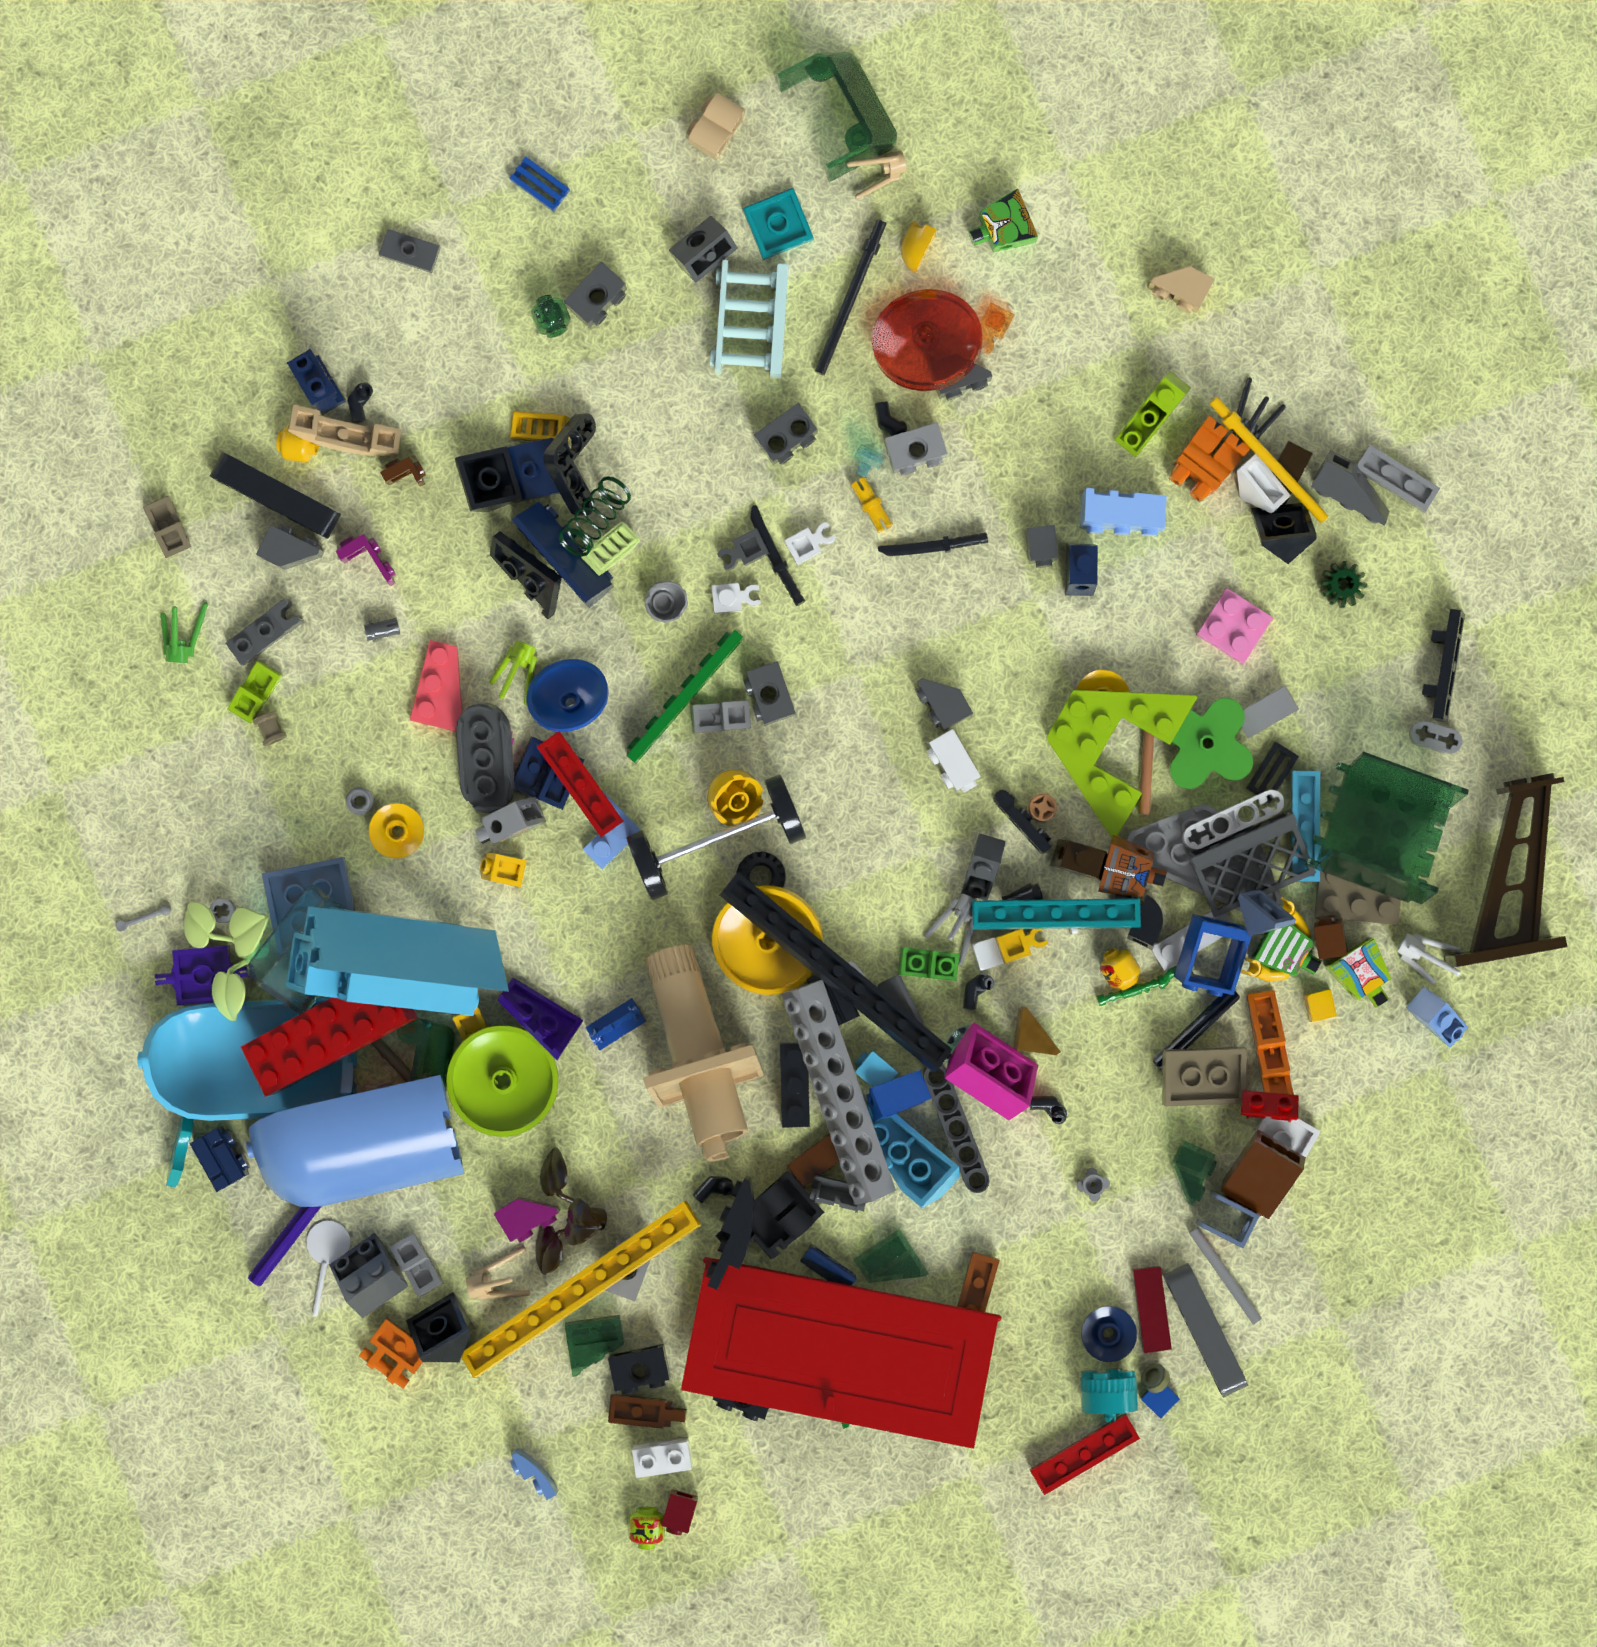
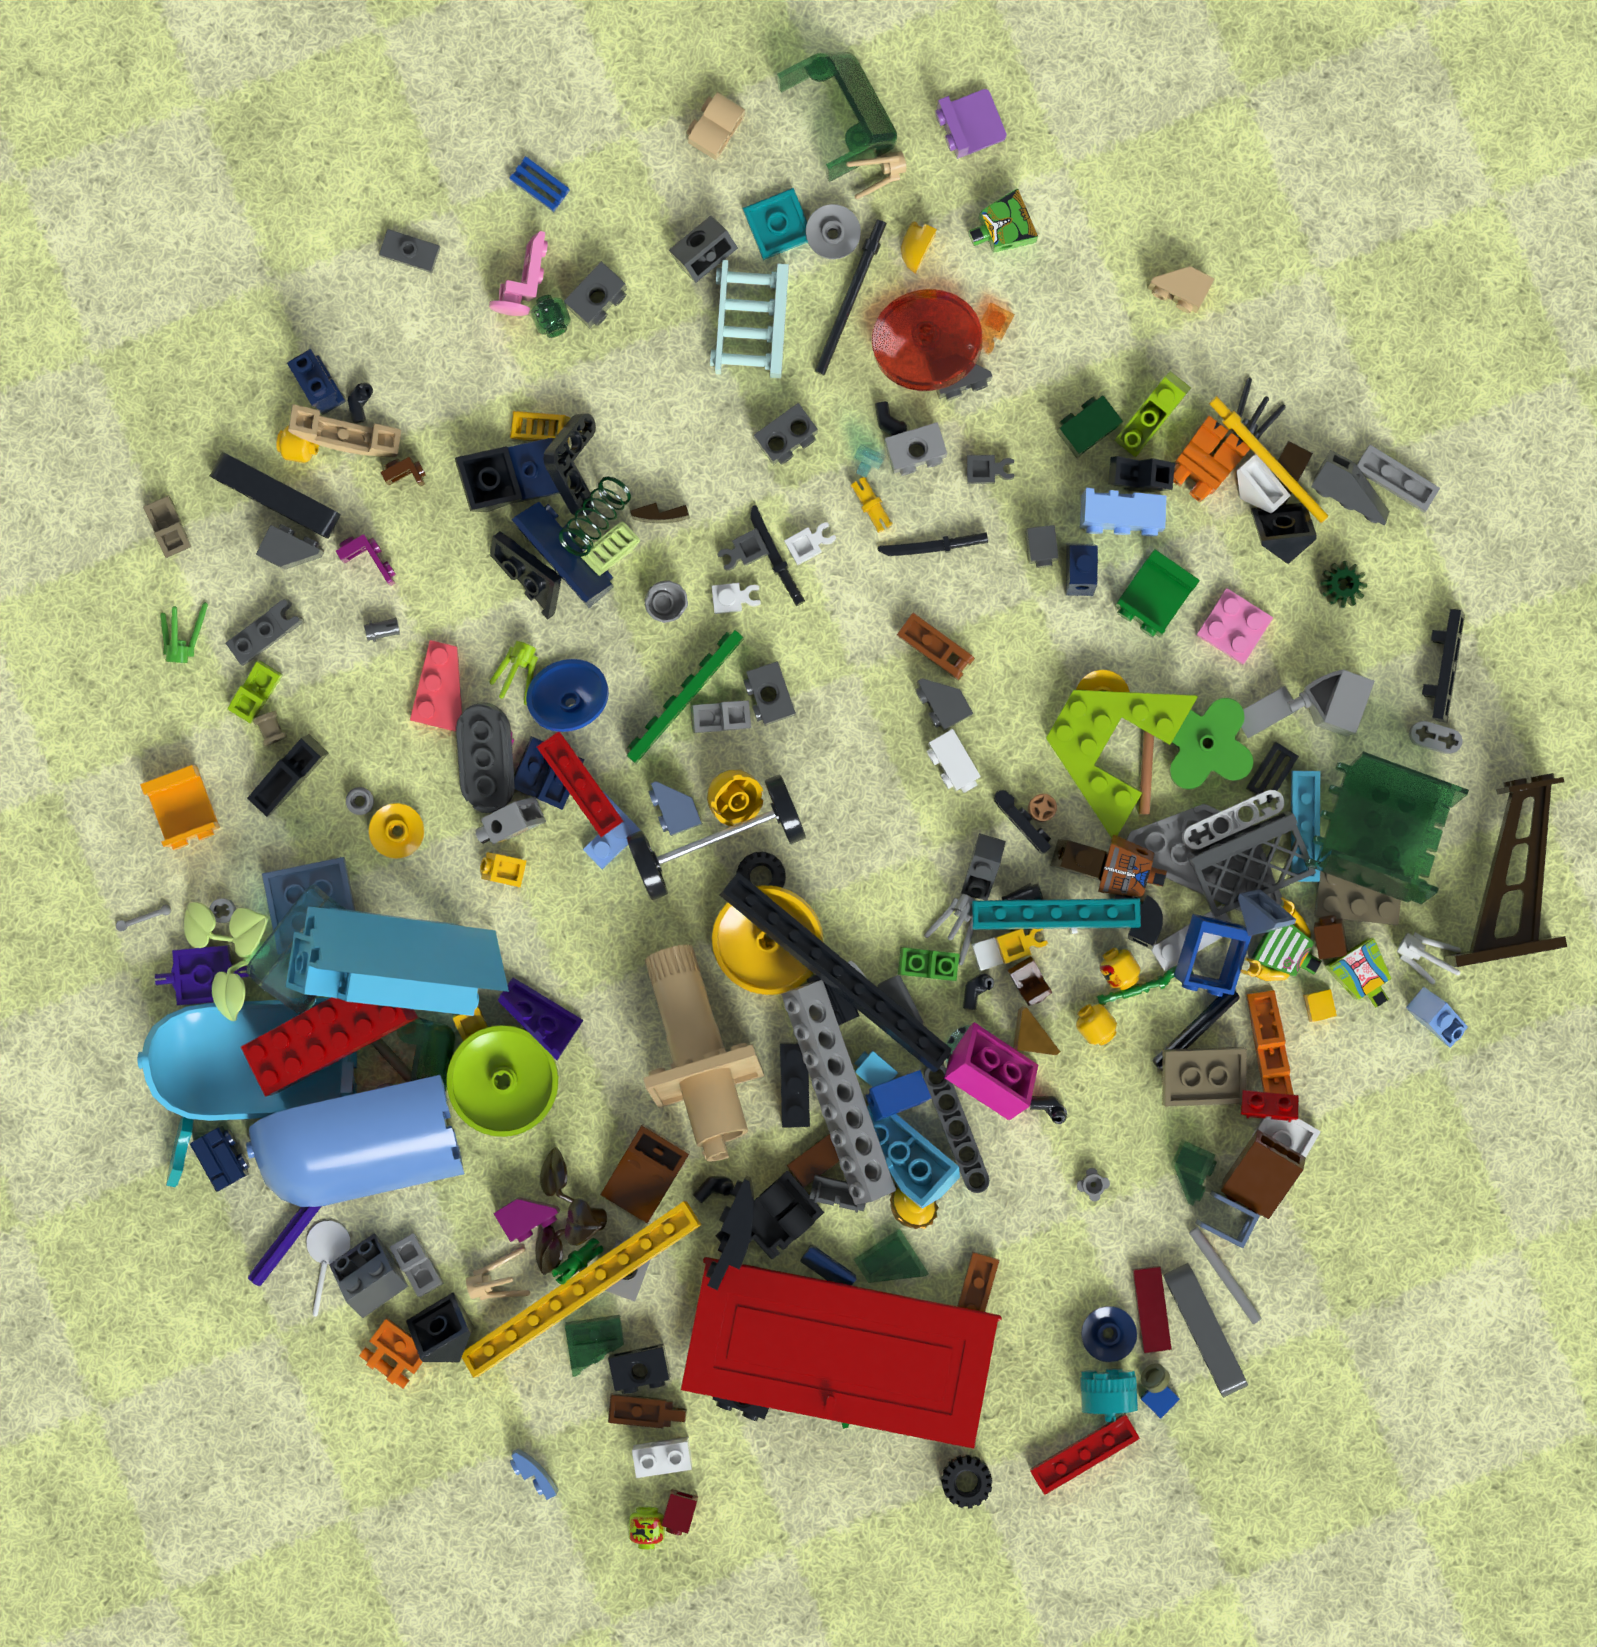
(181, 806): none -> light orange panel
(287, 775): none -> black slope
(513, 292): none -> bright pink piece
(577, 1261): none -> green pin
(615, 1024): blue hinge -> none
(645, 1173): none -> reddish brown slope
(651, 514): none -> dark brown slope
(677, 809): none -> sand blue slope
(833, 218): none -> light grey dish
(909, 1213): none -> yellow piece
(934, 645): none -> dark orange plate
(970, 123): none -> medium lavender bracket
(971, 1498): none -> black tyre
(983, 469): none -> dark grey plate
(1029, 981): none -> reddish brown bracket
(1089, 425): none -> dark green brick
(1096, 1024): none -> yellow head
(1141, 475): none -> black brick
(1156, 594): none -> green panel
(1335, 701): none -> light grey piece

